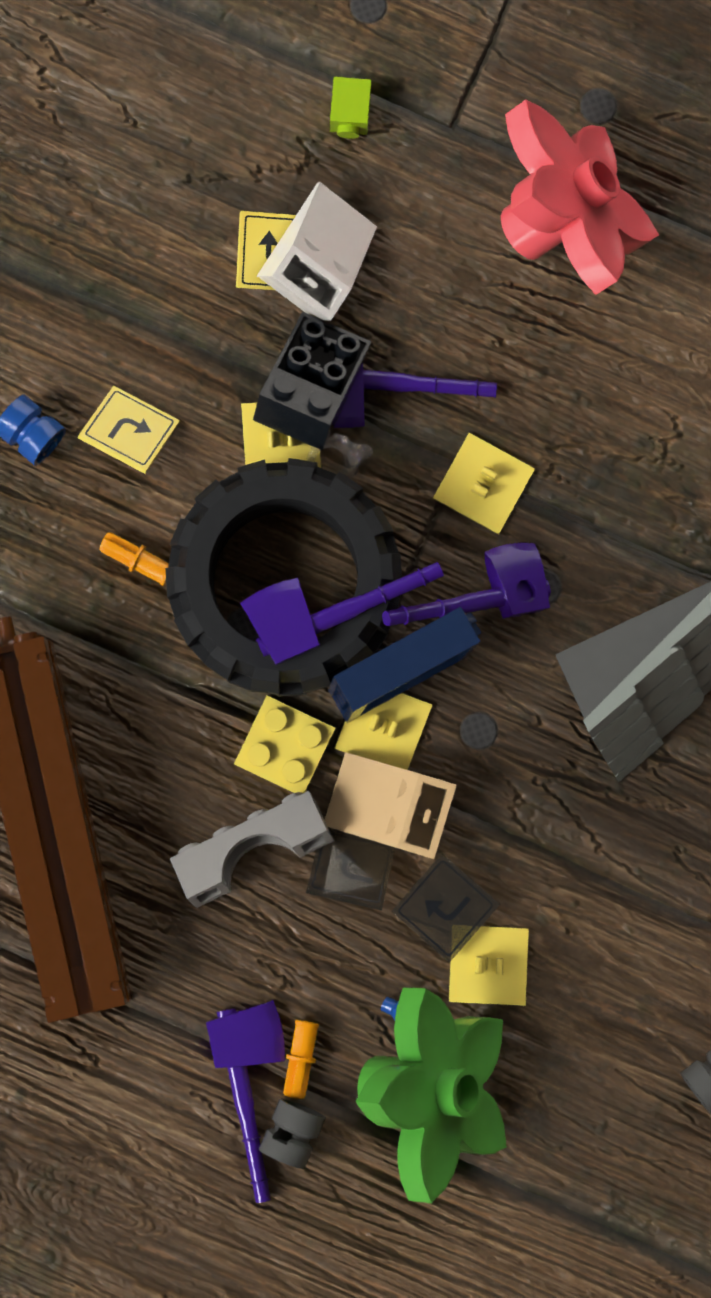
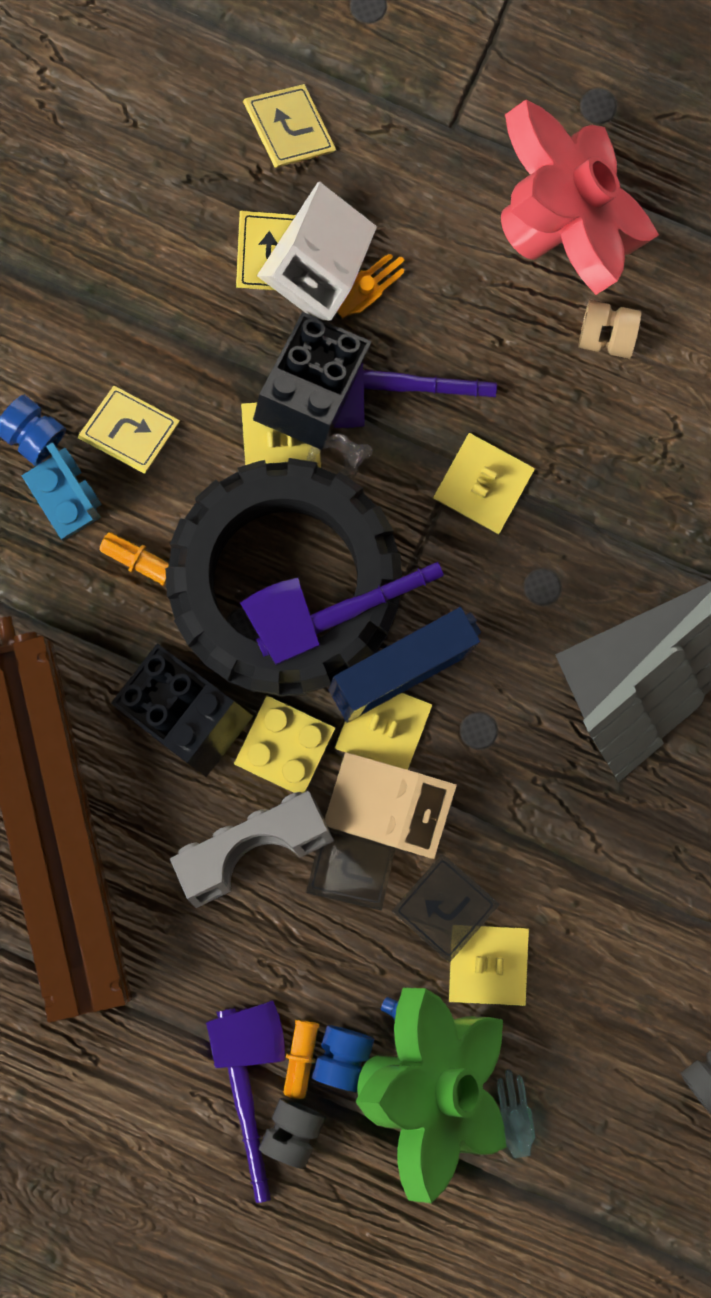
(60, 495): none -> dark azure bracket
(181, 710): none -> black slope
(289, 125): none -> light yellow piece
(342, 1058): none -> blue wheel
(350, 107): lime brick -> none
(366, 288): none -> light orange piece
(516, 586): dark purple piece -> none
(516, 1118): none -> clear light blue piece
(623, 330): none -> tan wheel

